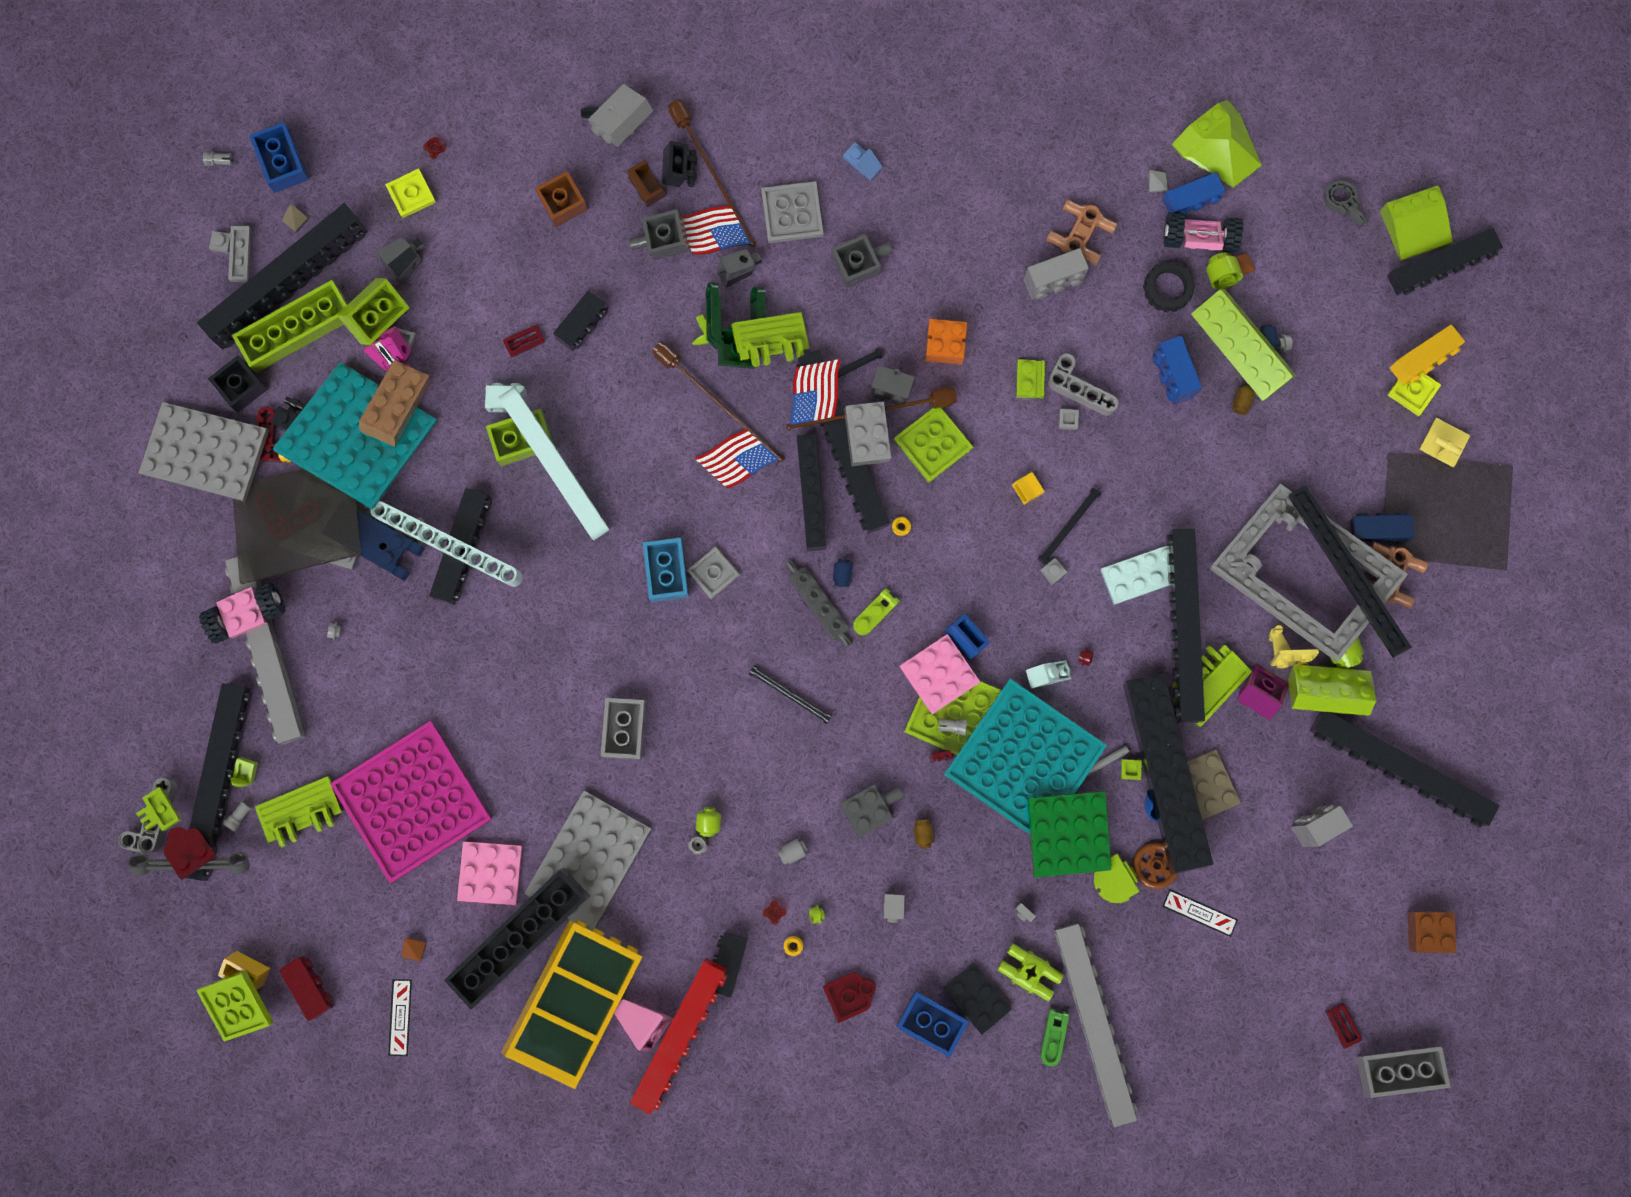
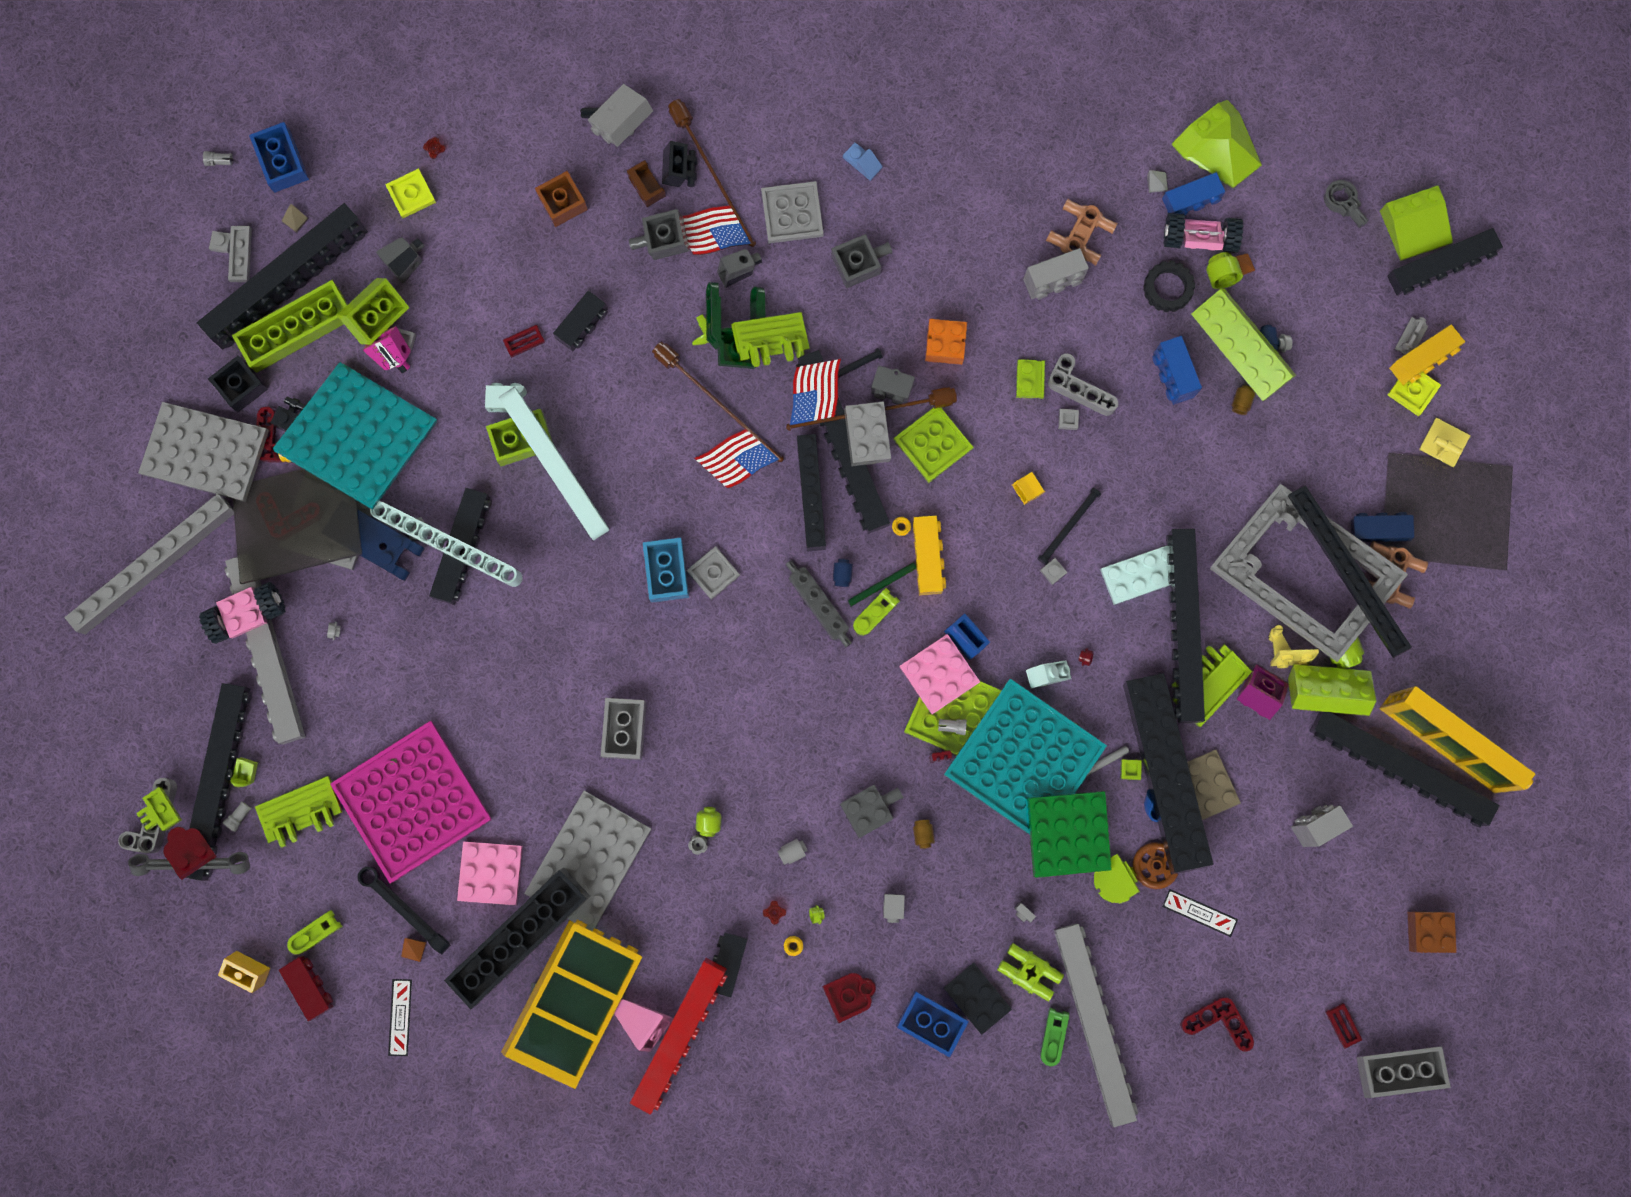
(150, 564): none -> light grey brick
(235, 1006): lime plate -> none
(313, 933): none -> lime plate
(394, 403): medium nougat brick -> none
(434, 939): none -> black piece
(791, 695): black bar -> none
(883, 583): none -> dark green bar
(928, 555): none -> yellow brick
(1225, 1017): none -> dark red beam
(1412, 335): none -> light grey hinge
(1457, 741): none -> yellow window

